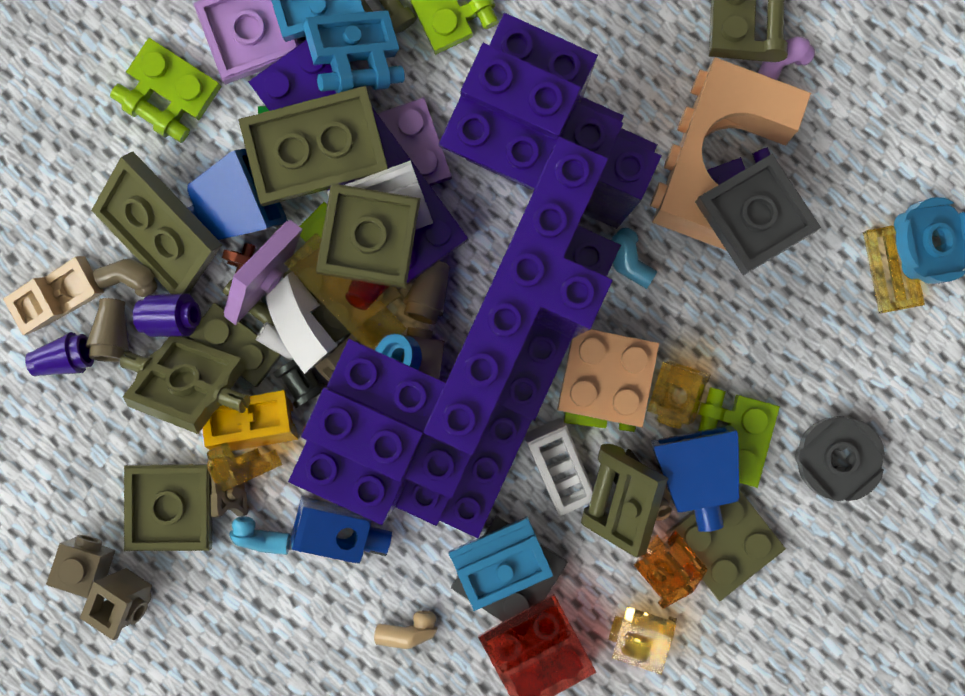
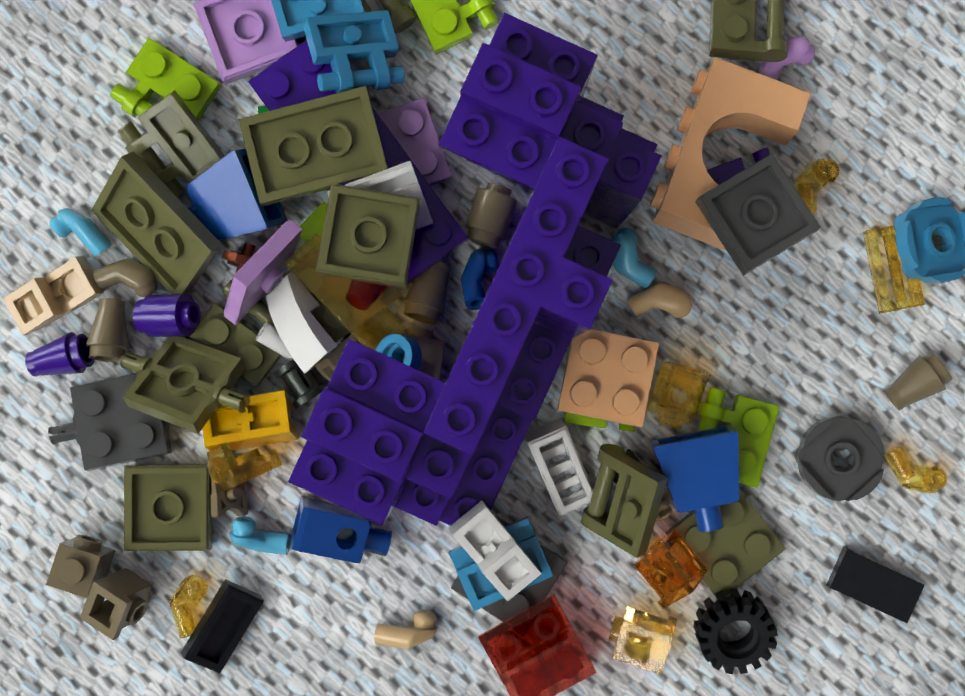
(82, 227): none -> medium azure arm
(109, 429): none -> dark grey plate
(178, 135): none -> olive plate
(185, 601): none -> clear yellow arm
(222, 626): none -> black tile
(471, 279): none -> blue arm
(491, 215): none -> dark tan brick
(494, 550): none -> white slope
(662, 296): none -> tan arm
(739, 652): none -> black tyre
(815, 178): none -> clear yellow arm
(875, 585): none -> black tile
(914, 476): none -> clear yellow arm
(920, 380): none -> dark tan cone

